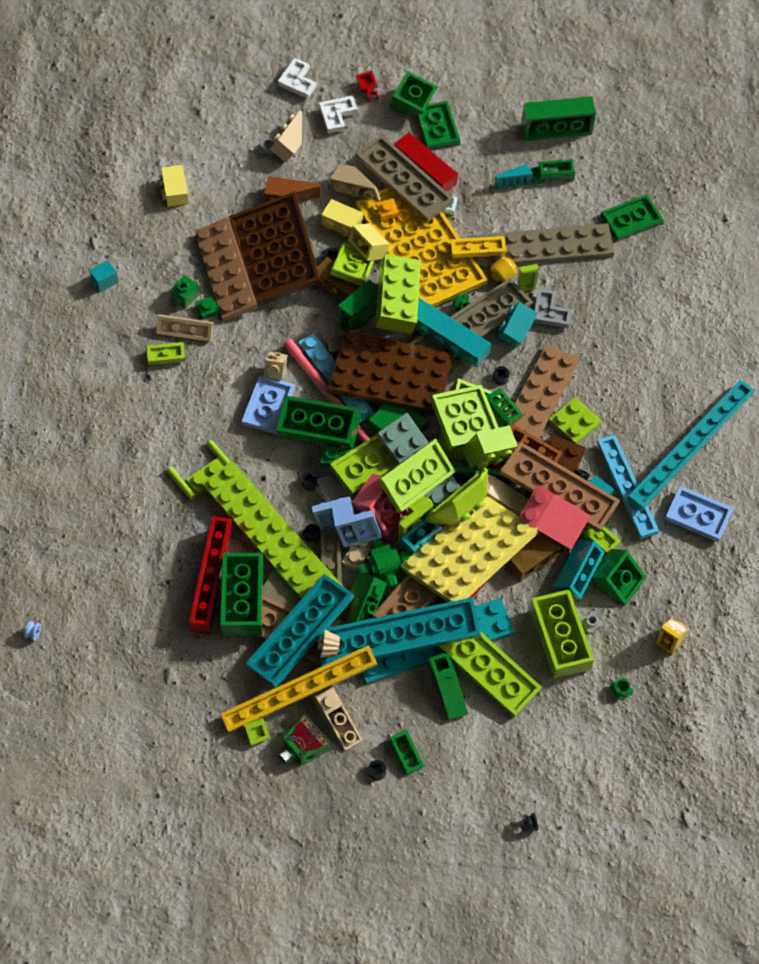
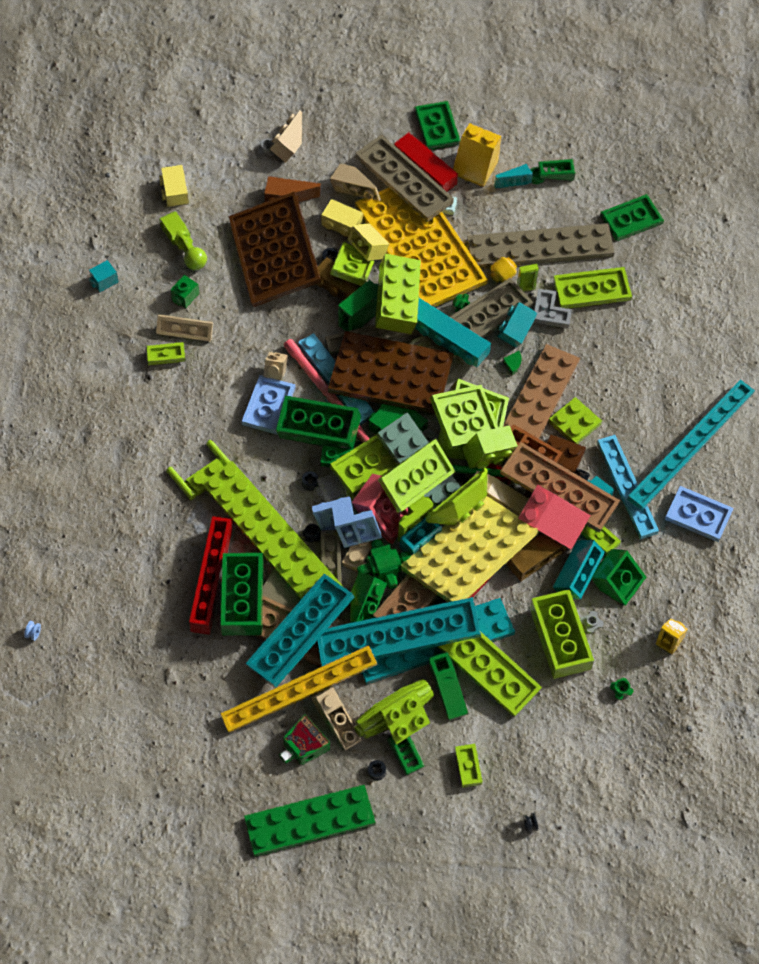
(179, 235): none -> lime beam
(207, 307): green plate -> none
(225, 269): medium nougat plate -> none
(256, 731): lime plate -> none
(294, 79): white plate -> none
(309, 820): none -> green plate
(328, 644): tan piece -> none
(334, 110): white plate -> none
(367, 83): red plate -> none
(387, 209): light orange plate -> none
(398, 712): none -> lime plate
(412, 95): green slope -> none
(468, 765): none -> lime plate
(477, 154): none -> yellow slope
(478, 247): yellow plate -> none
(501, 381): black bush -> none
(513, 362): none -> green tile
(517, 415): green slope -> none
(558, 118): green brick -> none
(592, 288): none -> lime plate

